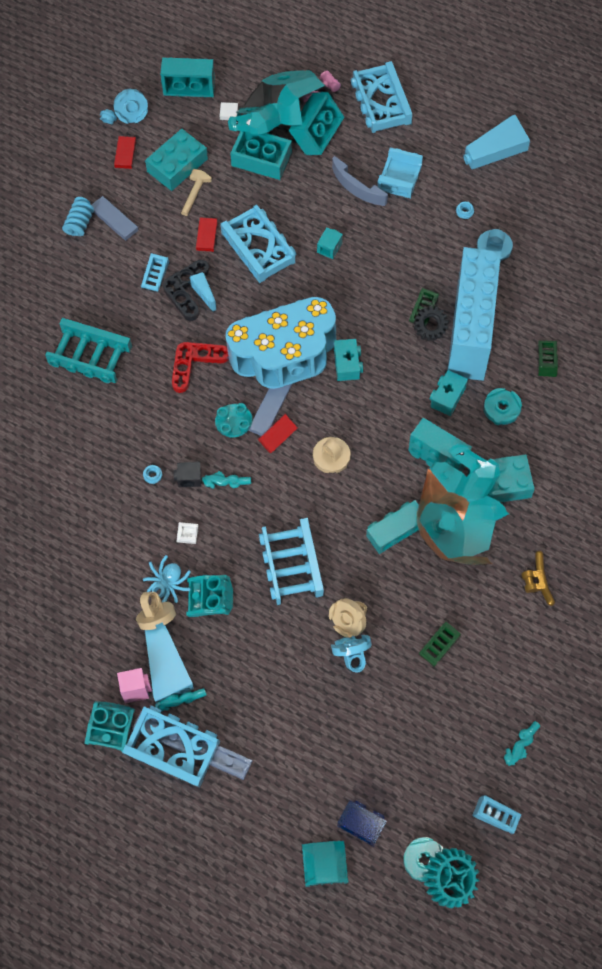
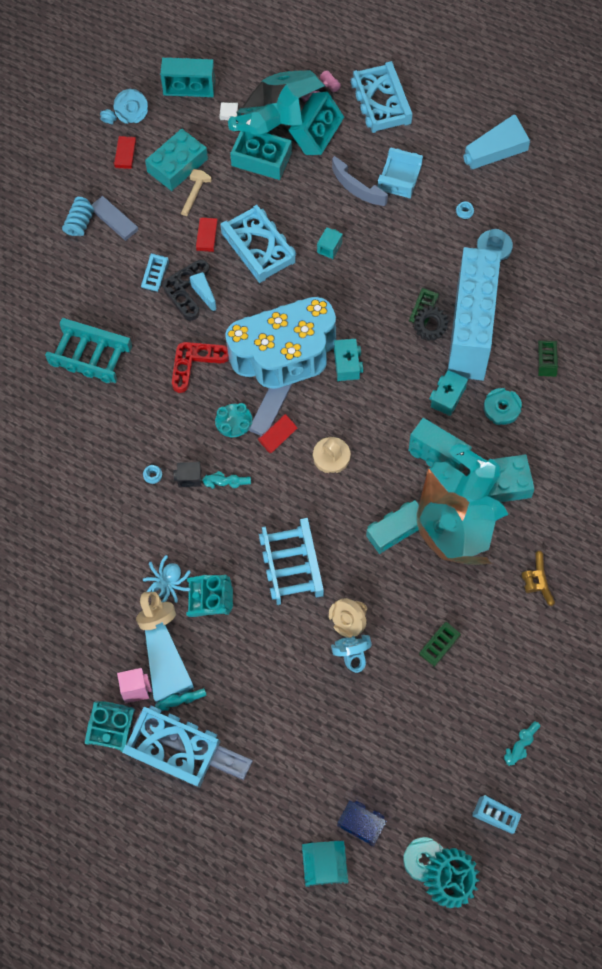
(187, 533): white tile -> none

